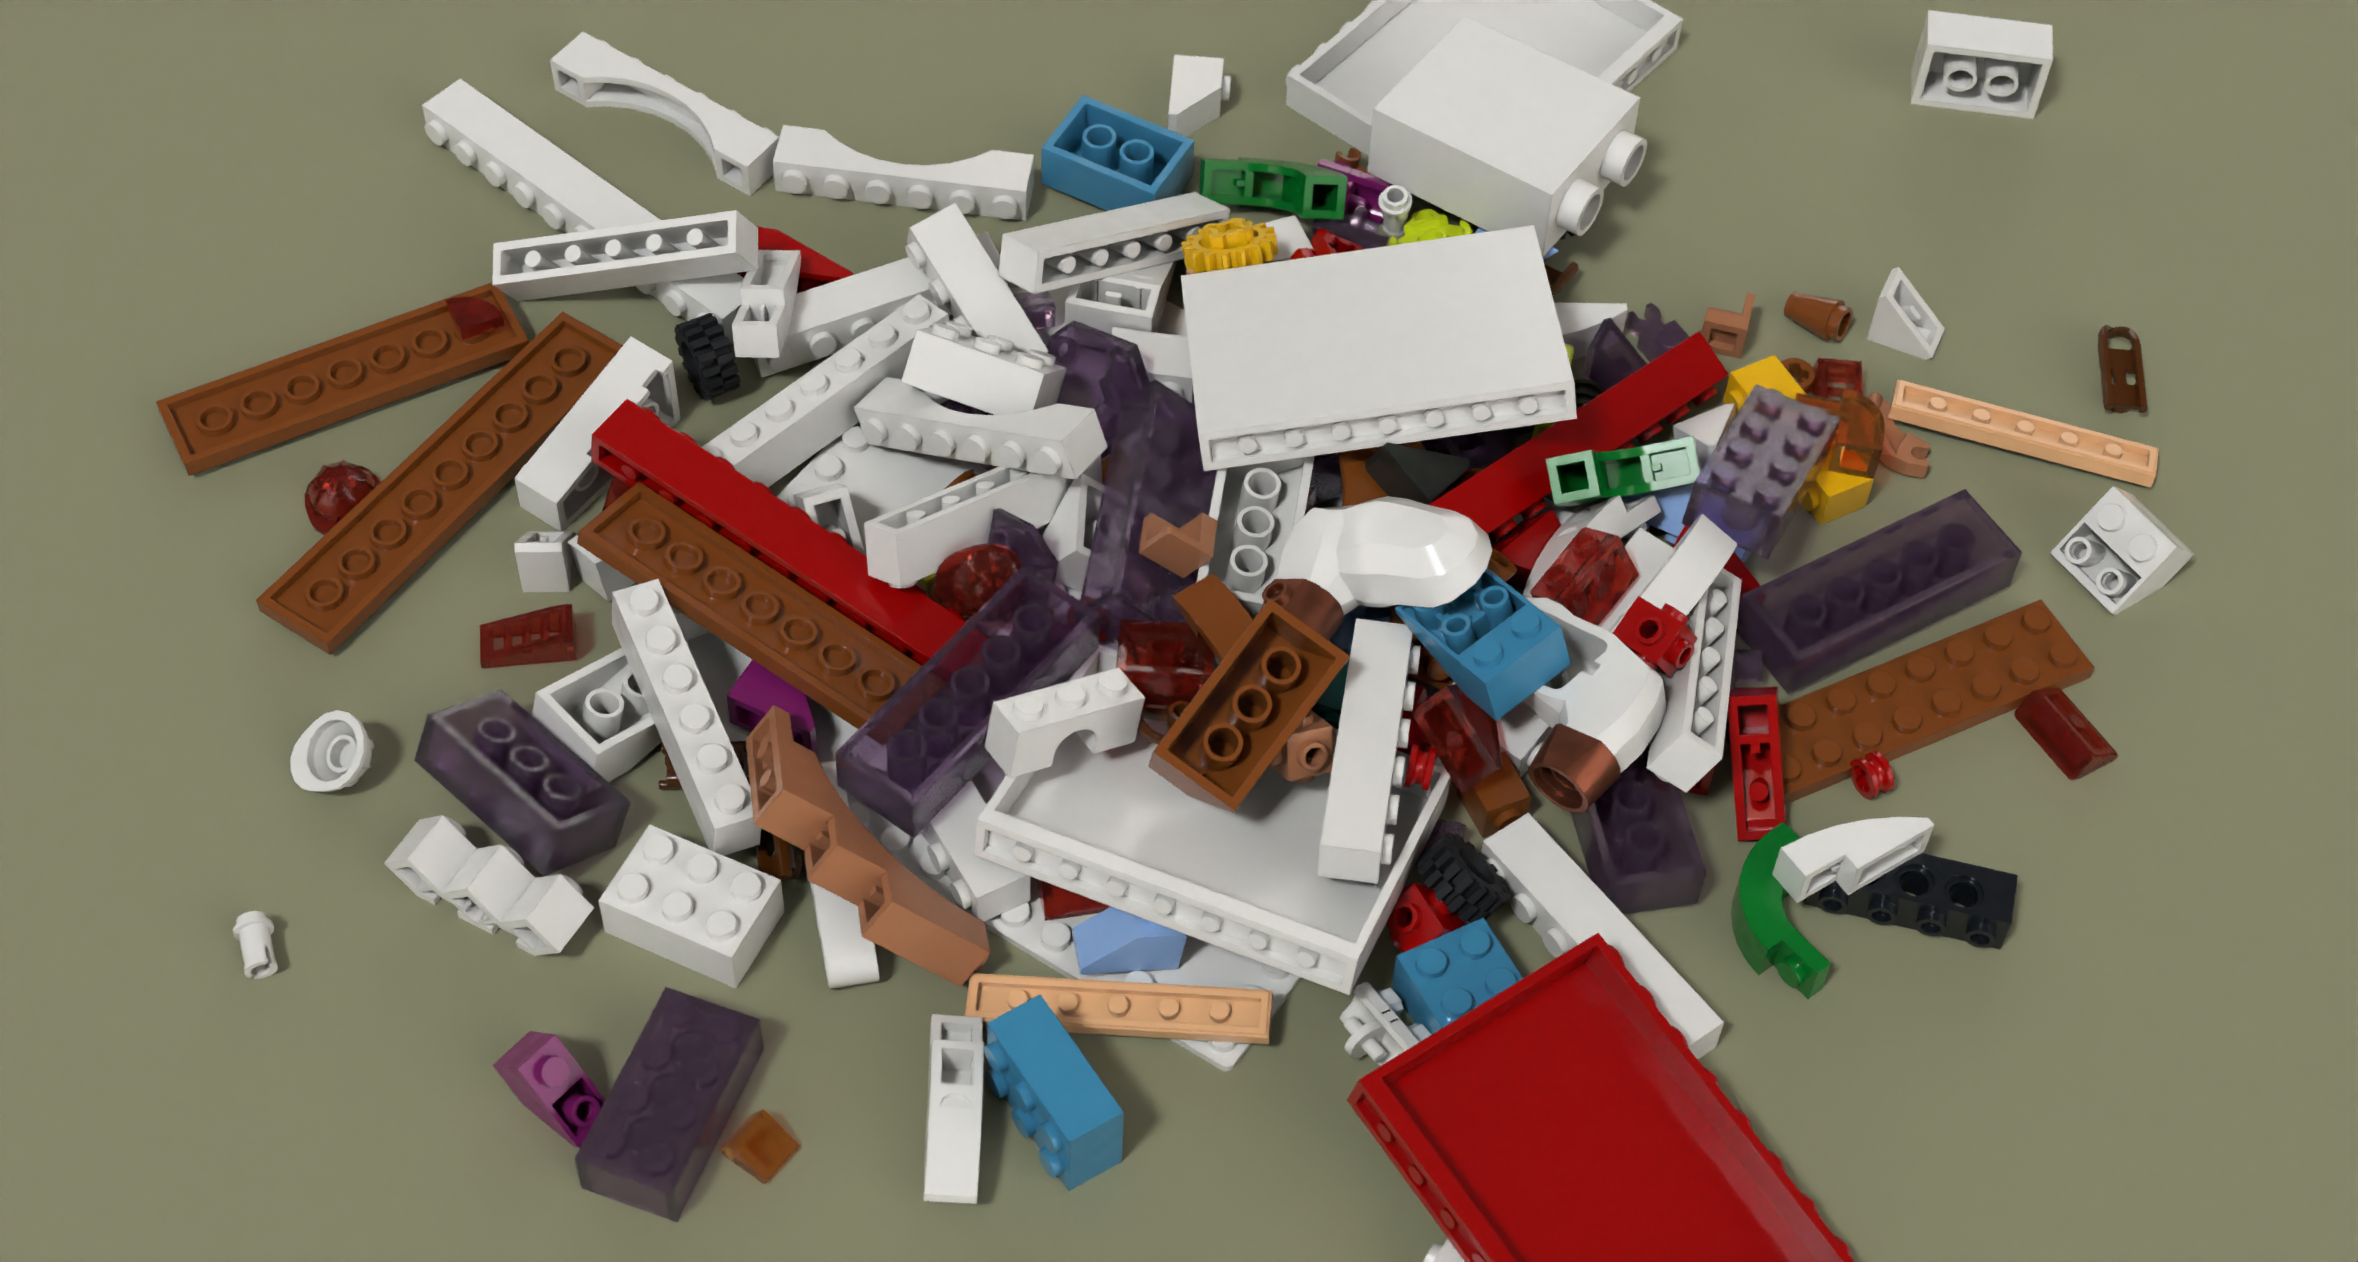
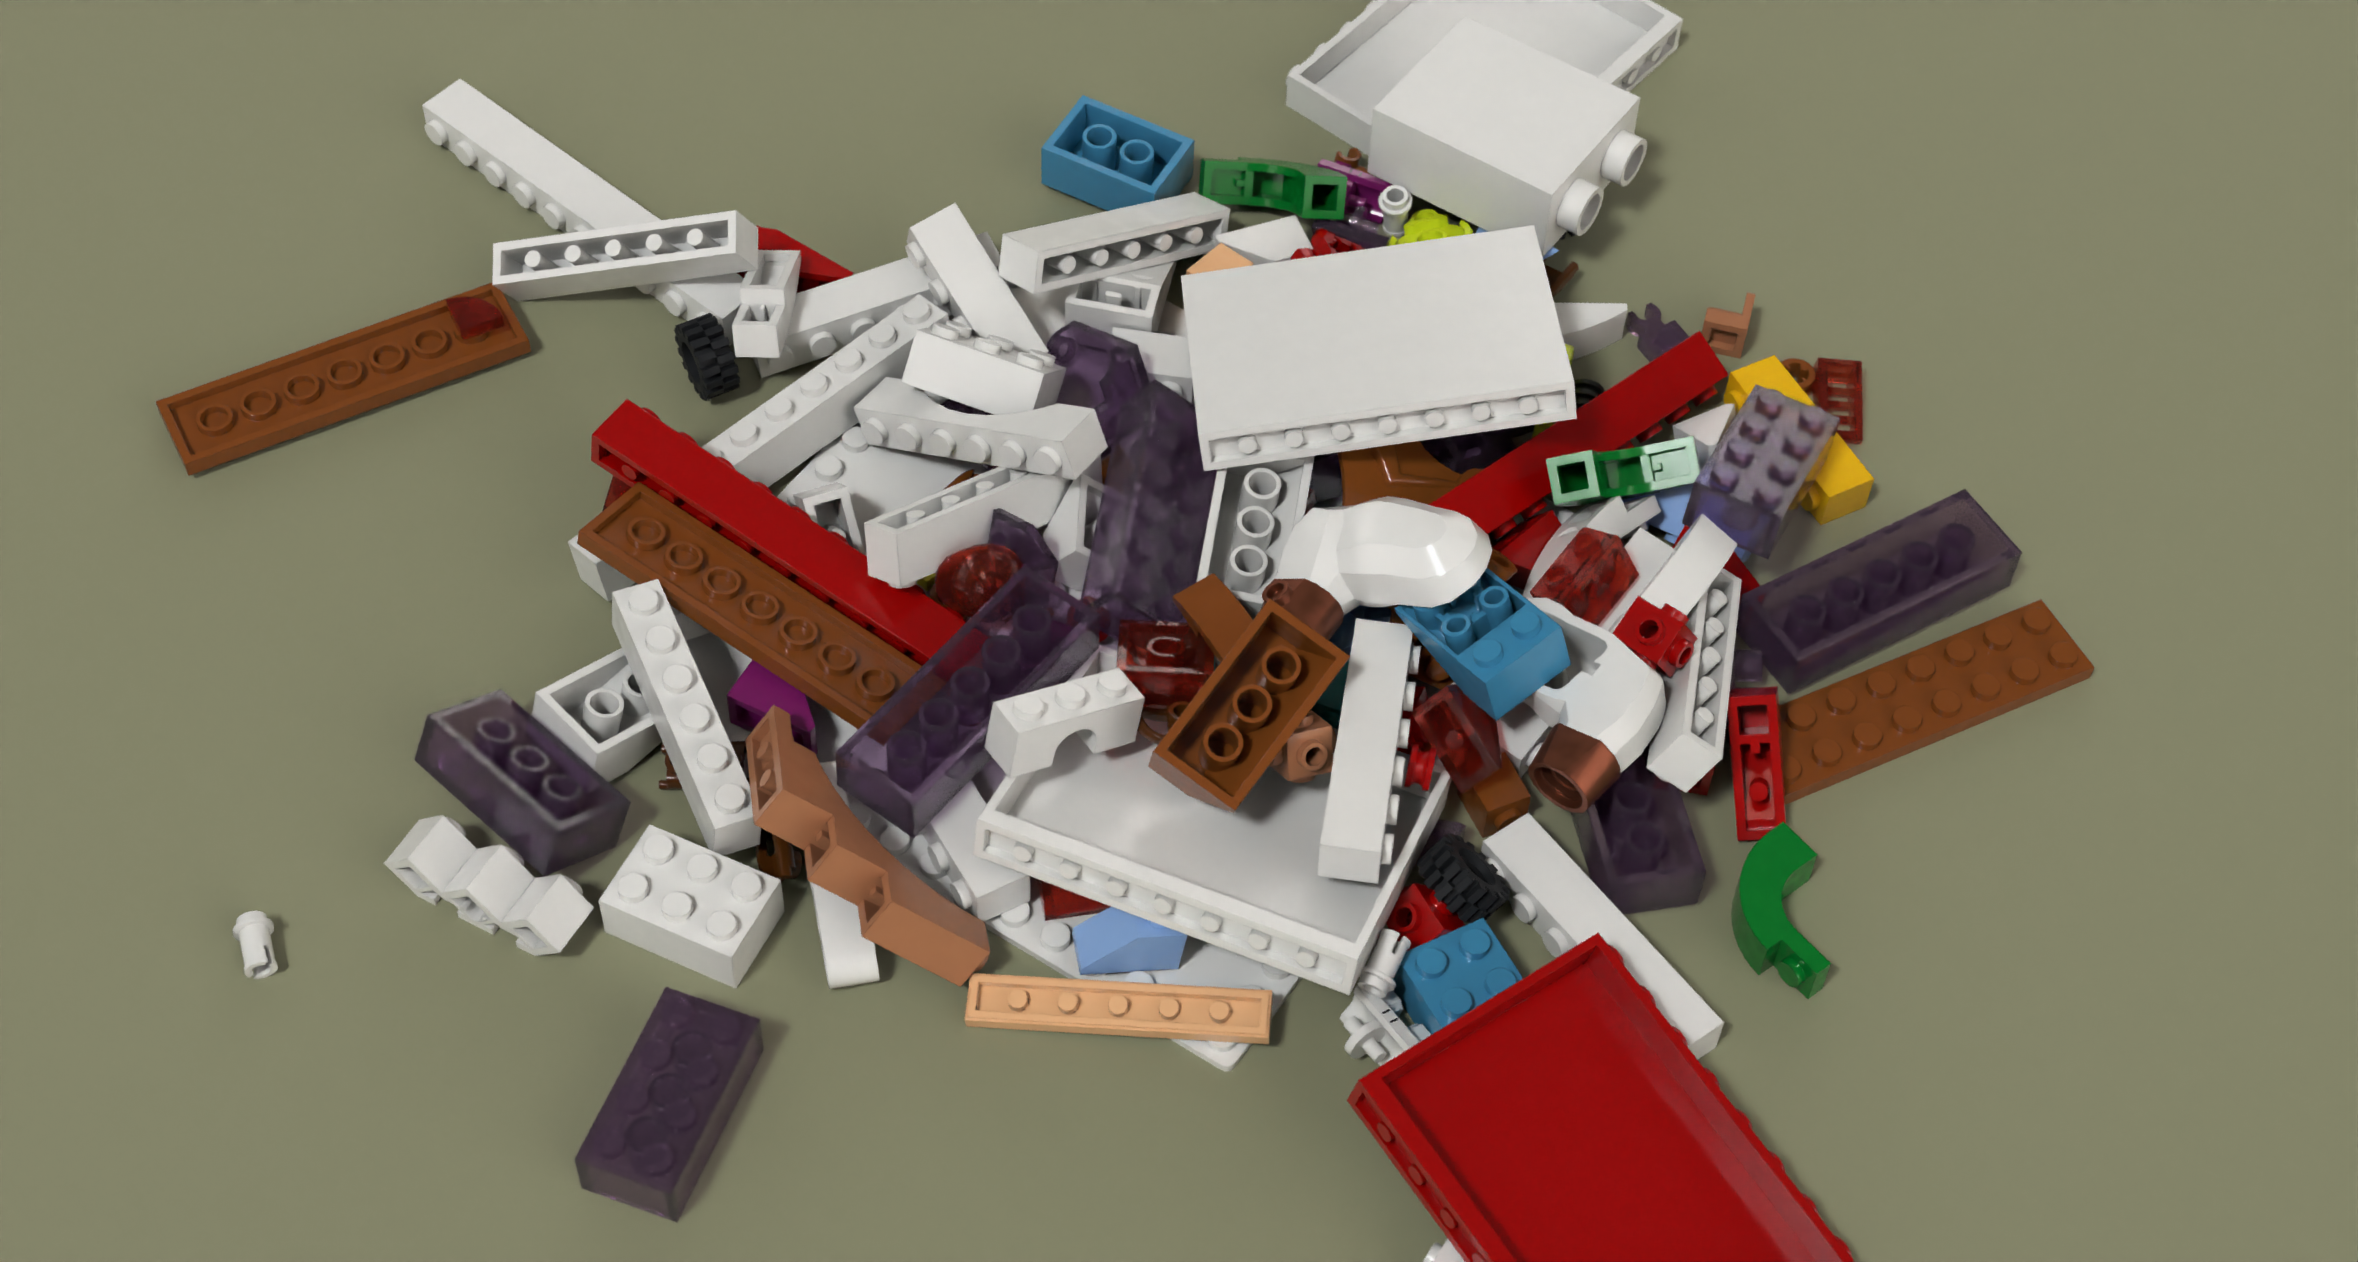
(331, 753): white piece -> none
(336, 492): clear red piece -> none
(437, 487): dark orange plate -> none
(544, 561): white slope -> none
(544, 650): clear red slope -> none
(551, 1085): magenta slope -> none
(560, 475): white wedge -> none
(605, 77): white arch -> none
(759, 1146): clear orange slope -> none
(954, 1109): white slope -> none
(985, 185): white arch -> none
(1038, 308): clear purple slope -> none
(1053, 1093): dark azure brick -> none
(1177, 548): nougat panel -> none
(1196, 93): white slope -> none
(1229, 245): yellow gear -> none
(1383, 963): none -> white pin
(1414, 471): pearl dark grey slope -> none
(1610, 356): slope -> none
(1820, 315): dark orange cone -> none
(1850, 854): white slope -> none
(1858, 435): clear orange brick -> none
(1872, 774): red bush -> none
(1901, 451): nougat piece -> none
(1904, 319): white slope -> none
(1937, 886): black brick -> none
(1981, 64): white brick -> none
(2024, 433): light nougat tile -> none
(2064, 733): clear red slope -> none
(2116, 364): reddish brown piece -> none
(2121, 551): white slope -> none

